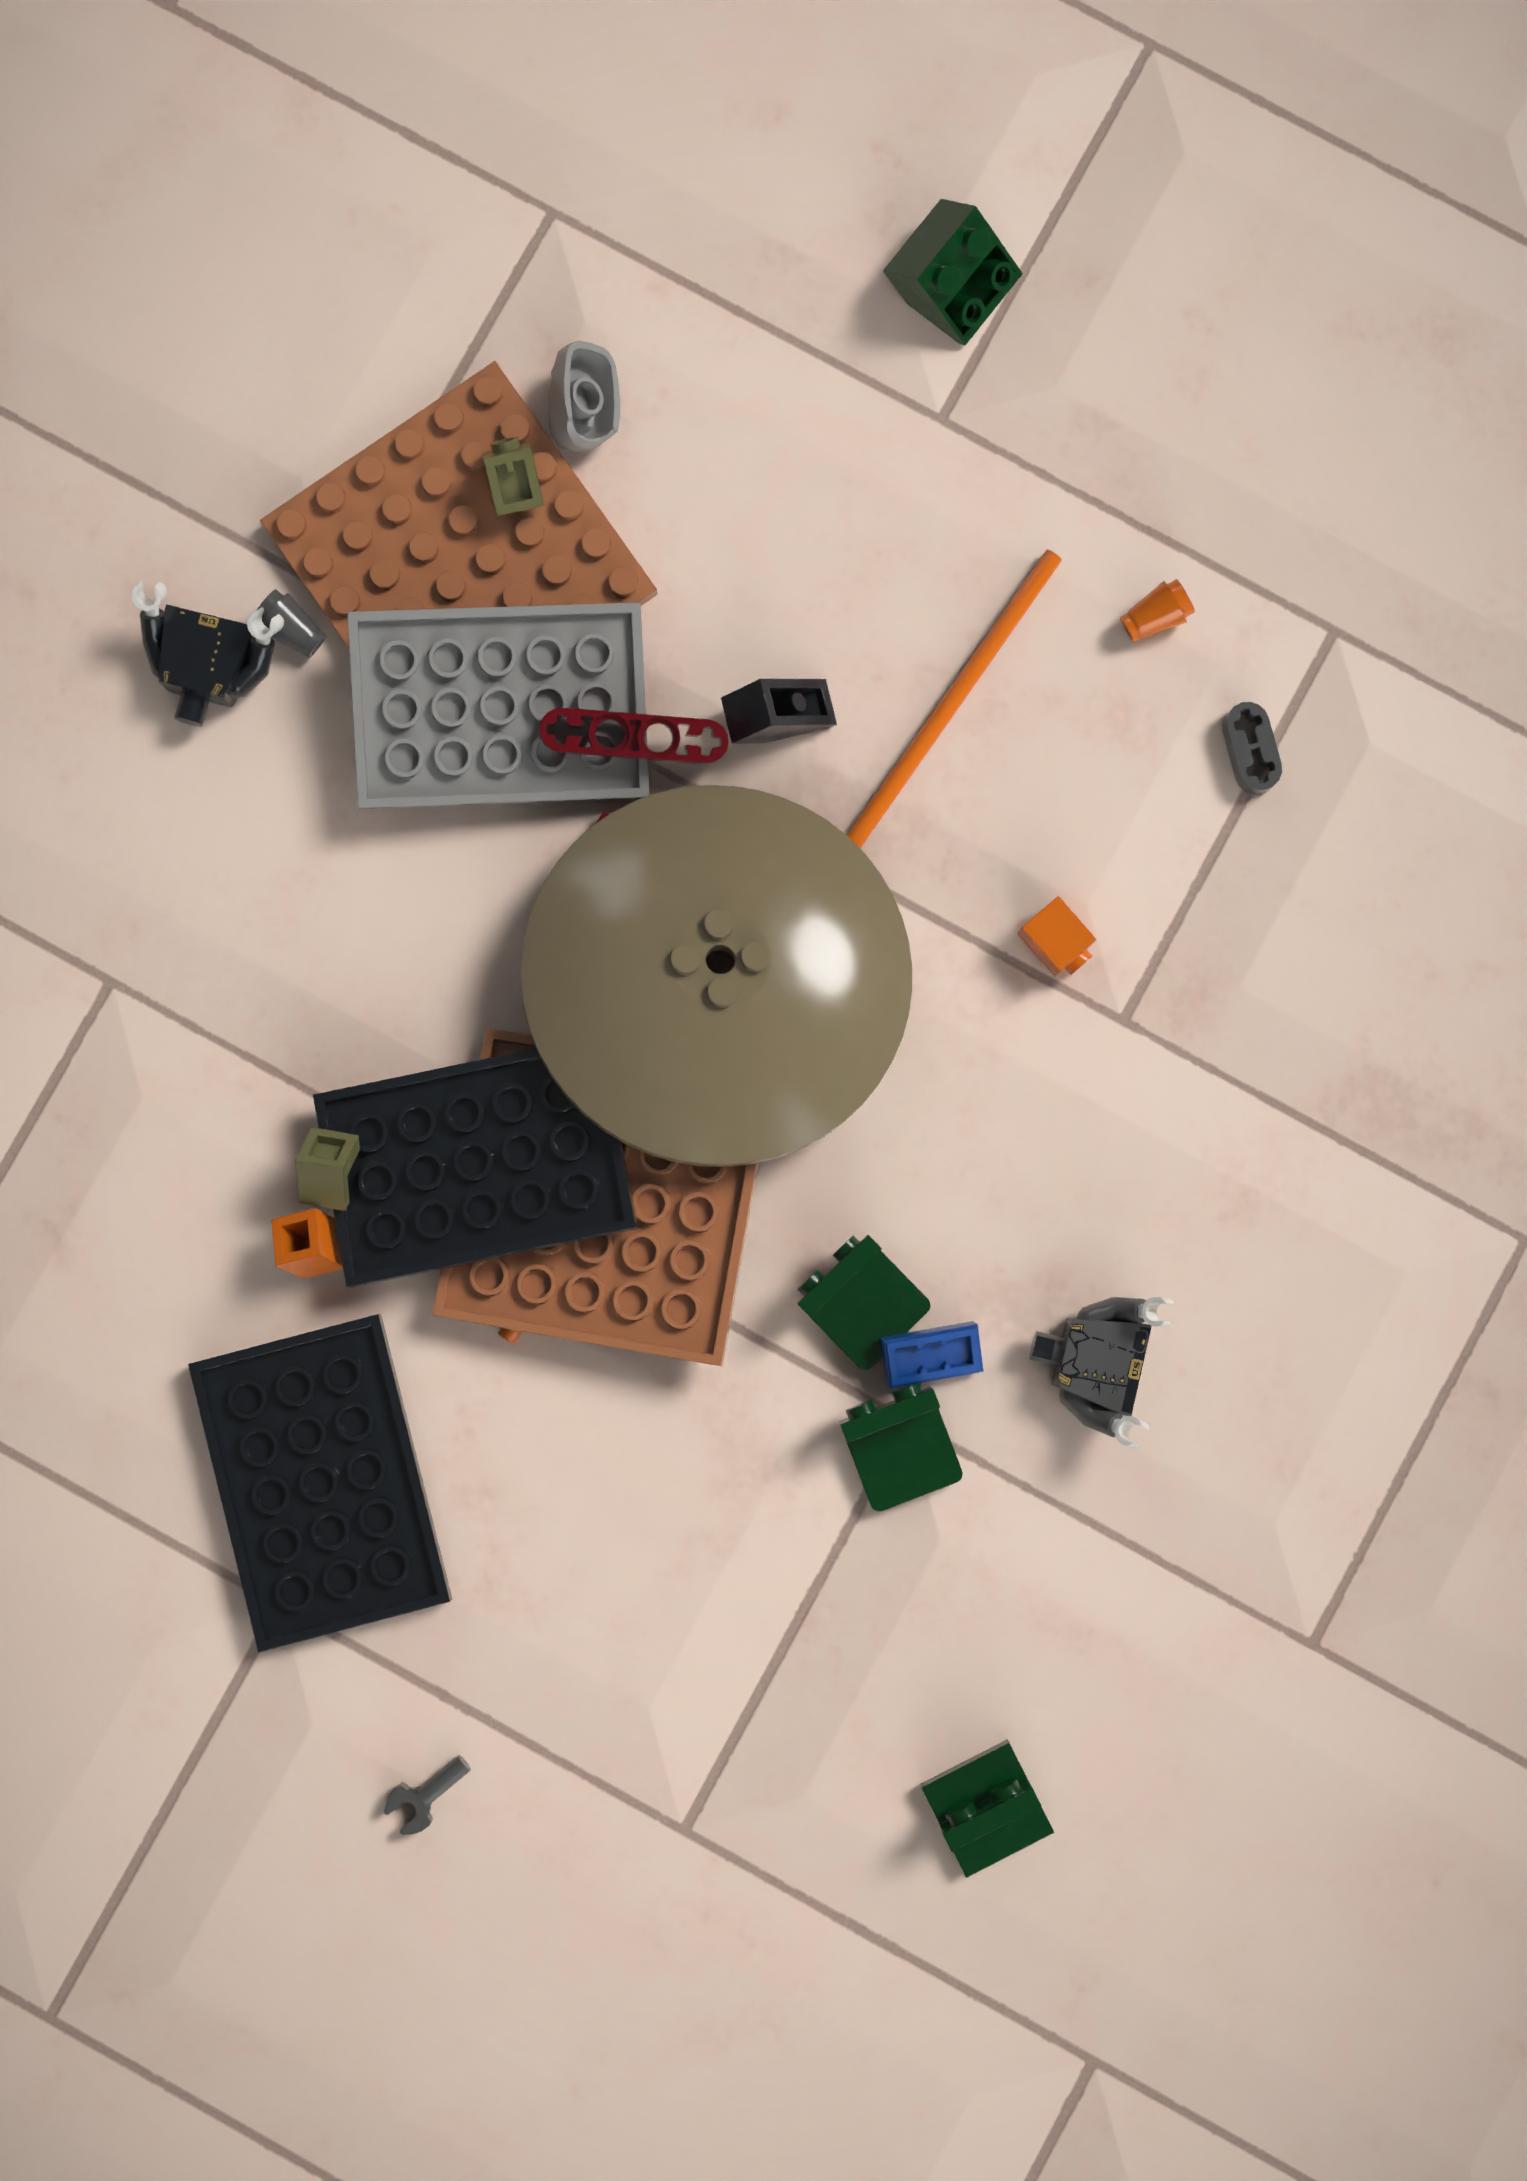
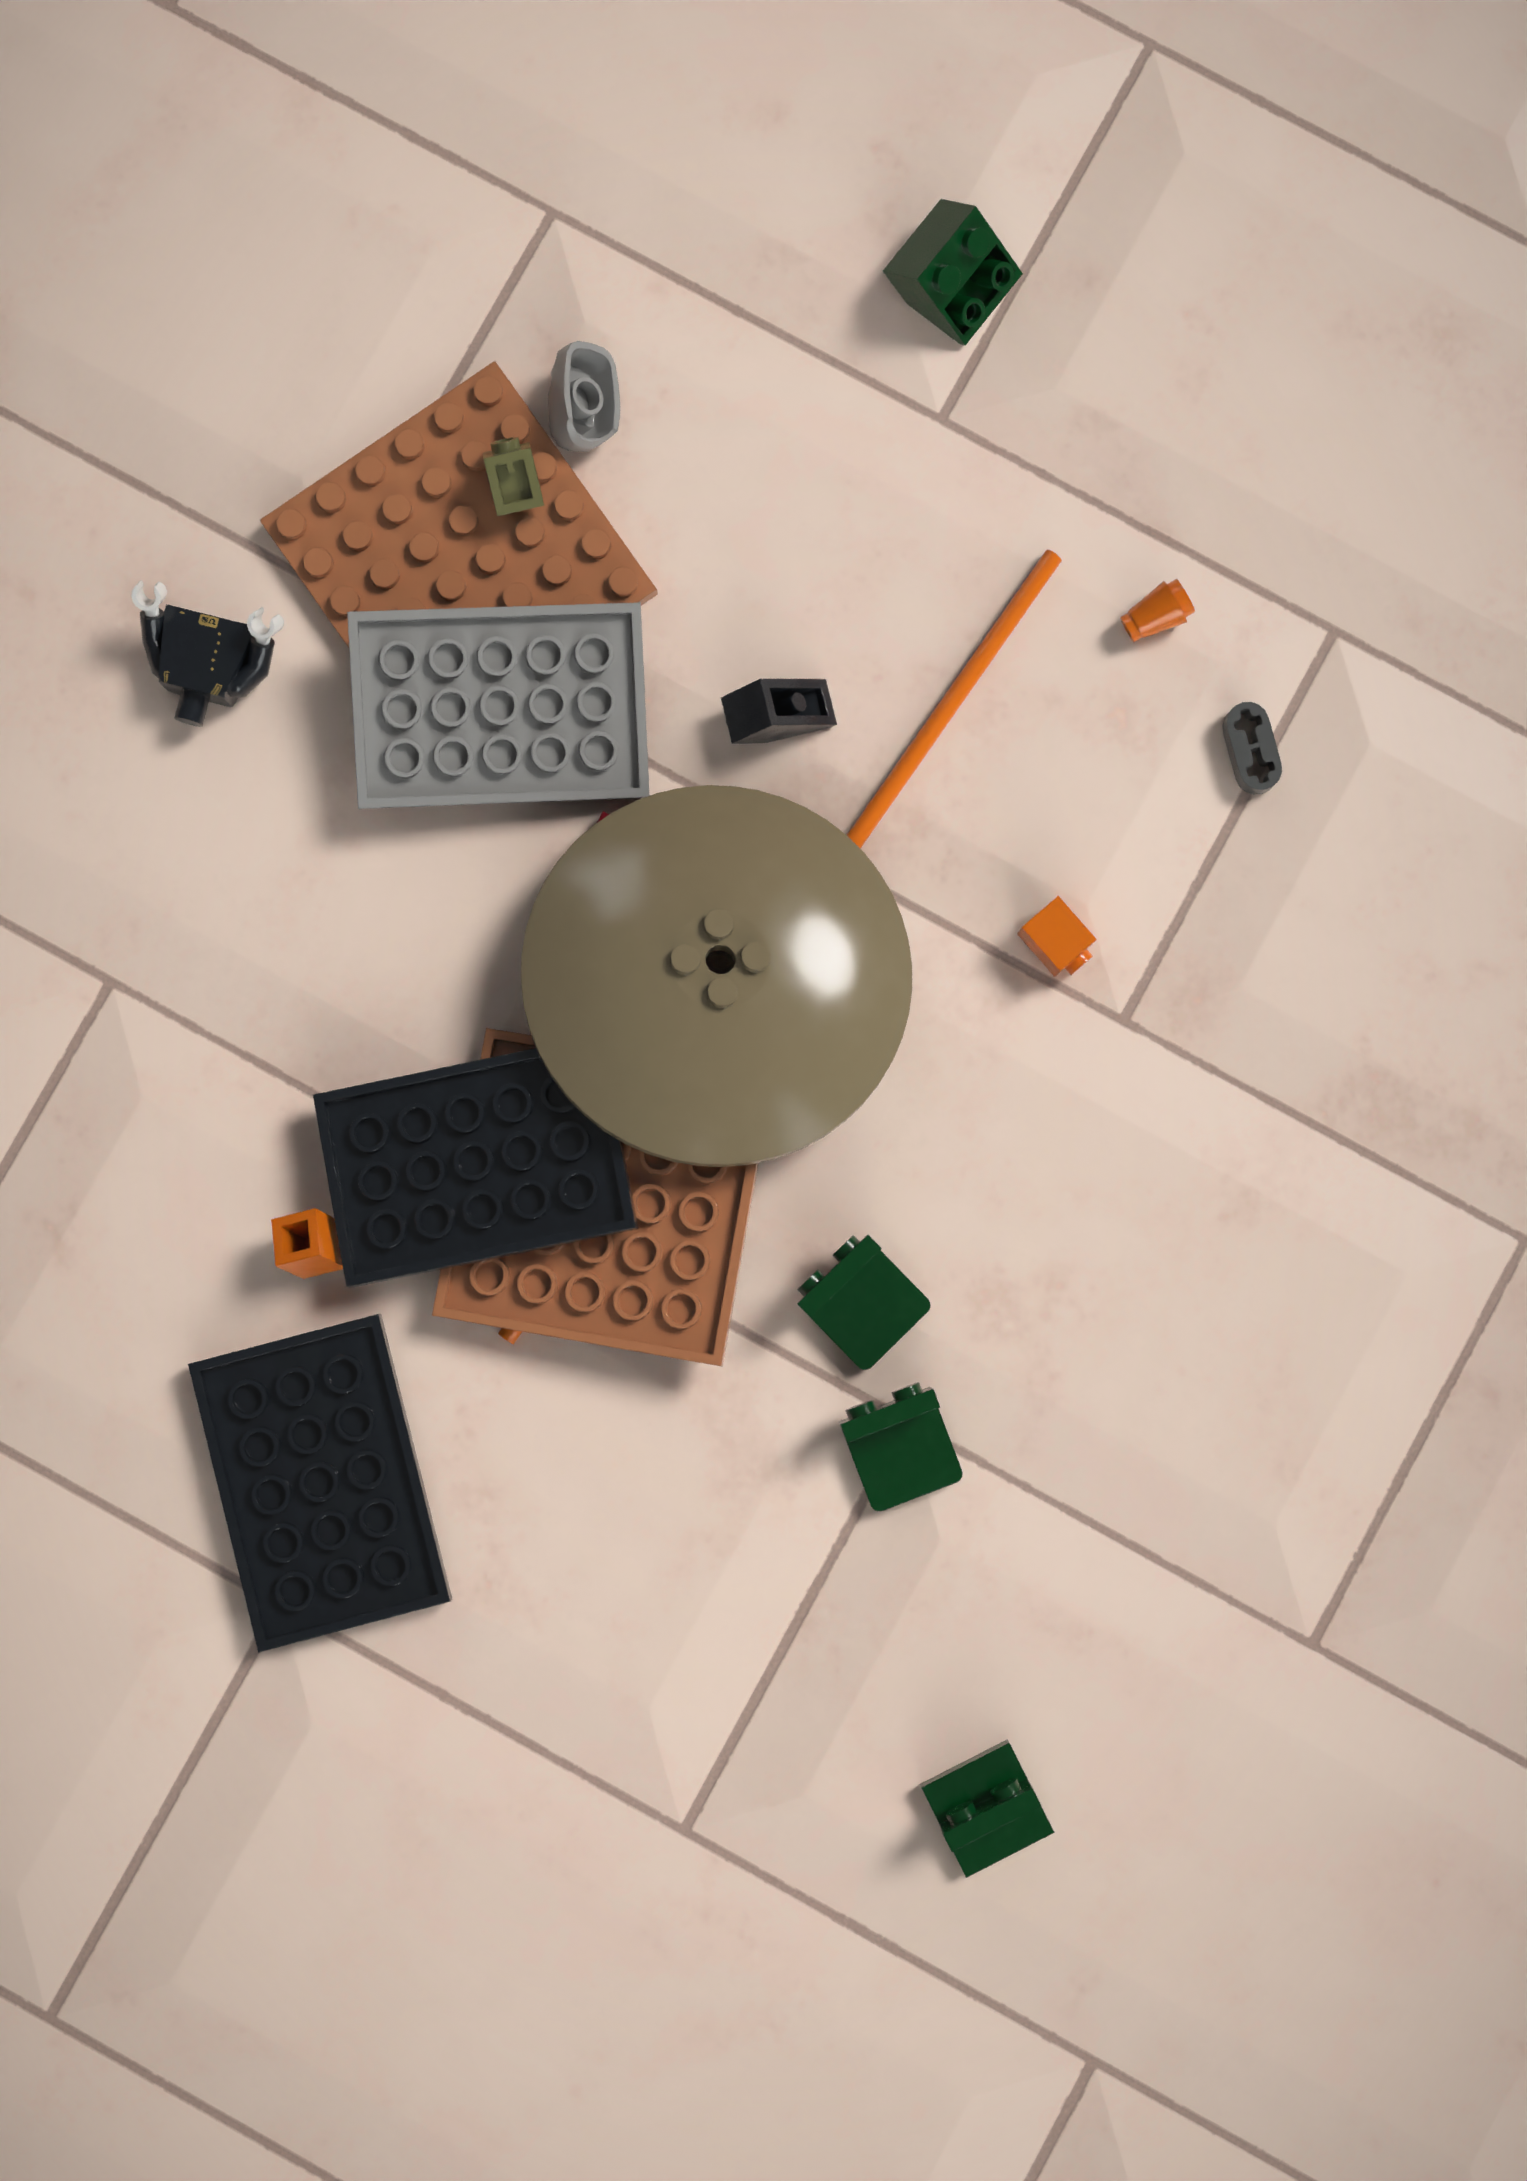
(298, 629): dark grey cone -> none
(324, 1168): olive panel -> none
(424, 1796): dark grey bar -> none
(633, 742): dark red beam -> none
(931, 1354): blue plate -> none
(1102, 1362): dark grey torso -> none

